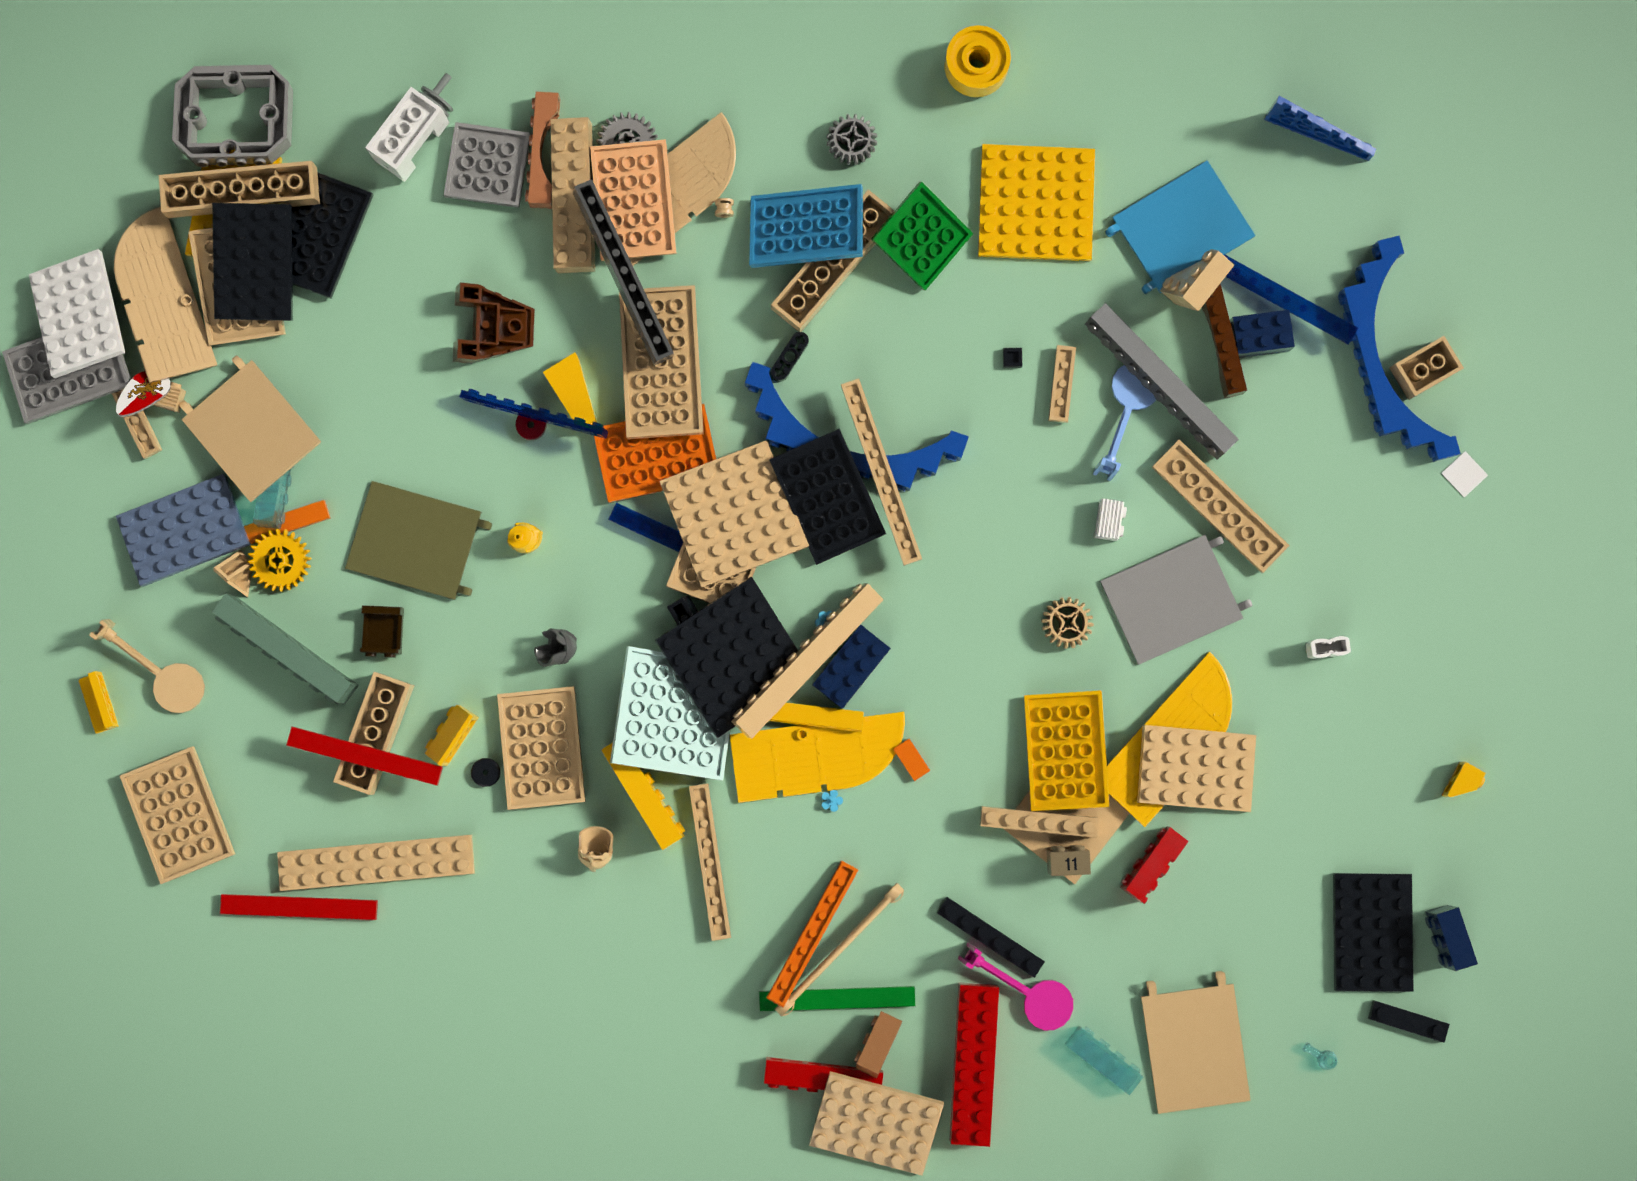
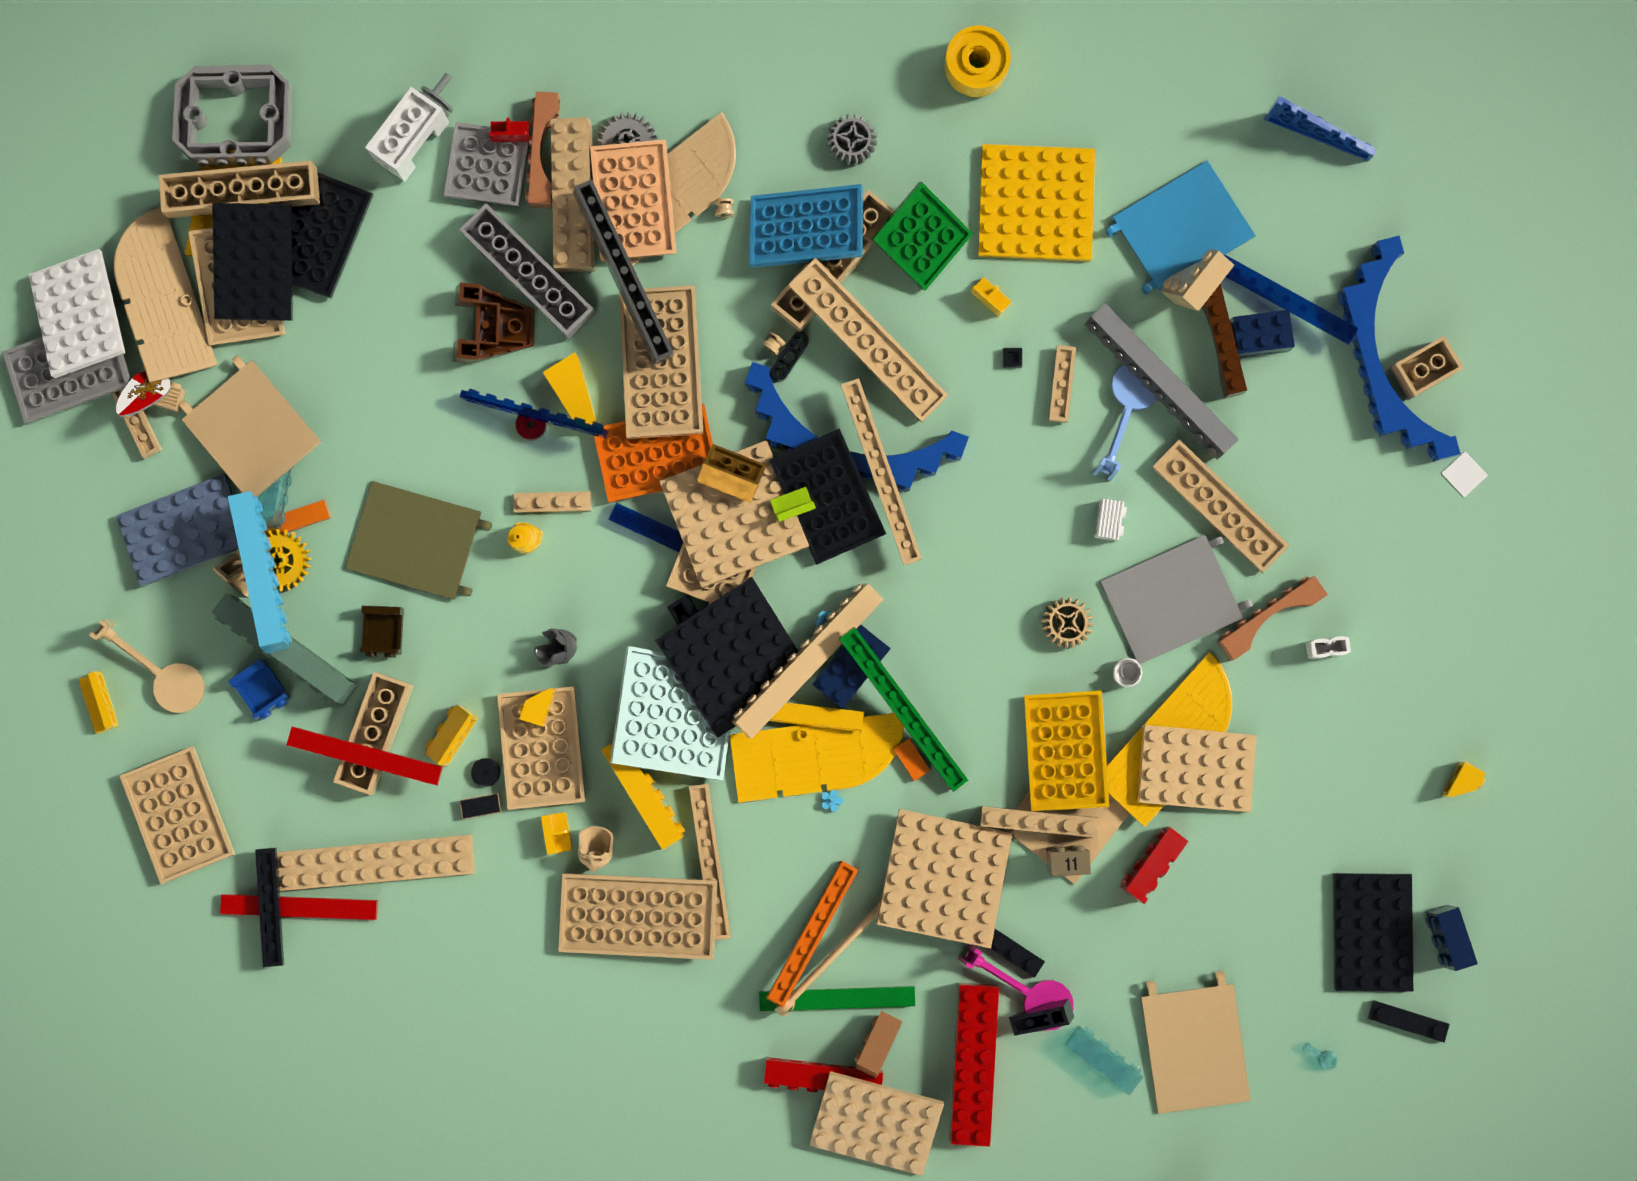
(258, 572): none -> medium azure brick
(260, 689): none -> blue panel
(269, 907): none -> black plate
(480, 806): none -> black tile
(509, 131): none -> red panel
(527, 271): none -> light grey brick
(537, 707): none -> yellow slope
(552, 502): none -> tan plate
(556, 833): none -> yellow panel
(638, 916): none -> tan plate
(731, 473): none -> pearl gold slope
(773, 343): none -> tan wheel
(792, 504): none -> lime panel
(867, 340): none -> tan plate
(903, 709): none -> green plate
(944, 878): none -> tan plate
(990, 296): none -> yellow panel
(1042, 1017): none -> black slope
(1127, 672): none -> white hair
(1240, 640): none -> nougat arch

